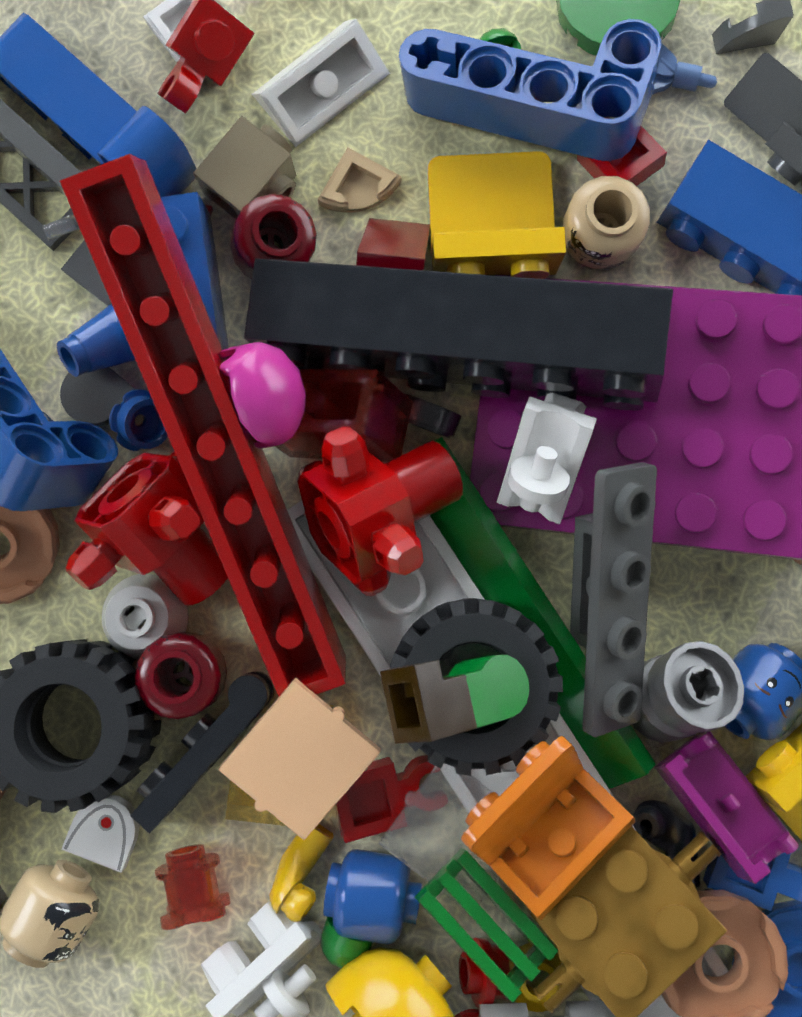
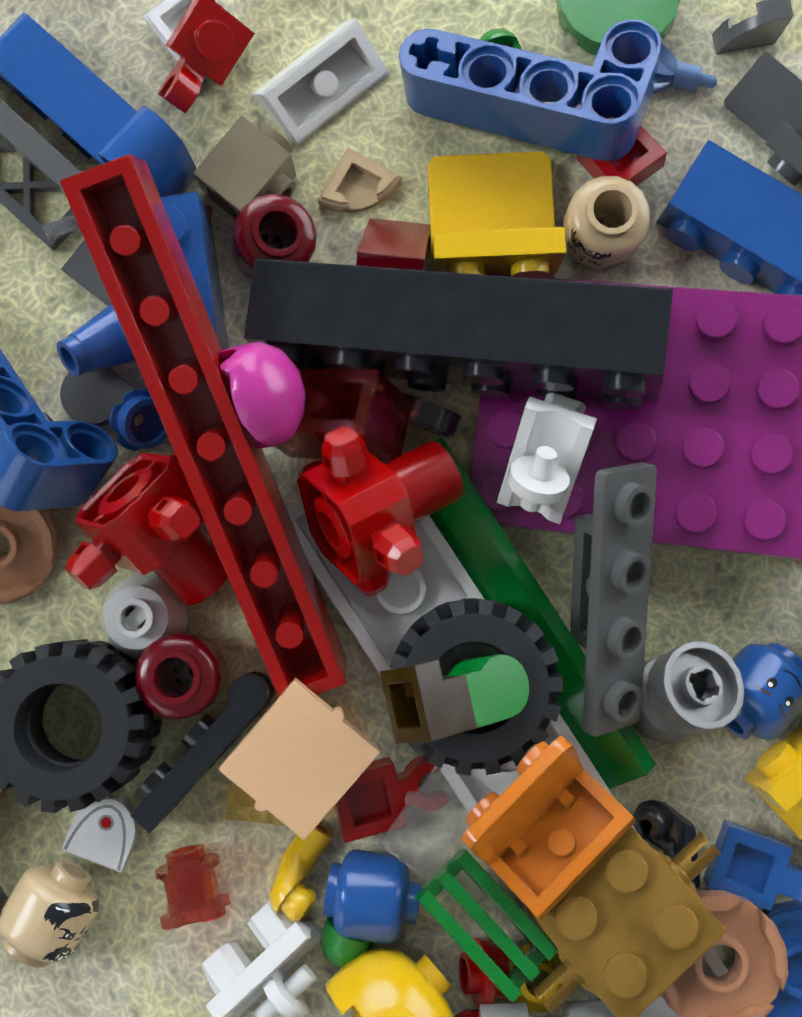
(726, 806): magenta hinge -> none

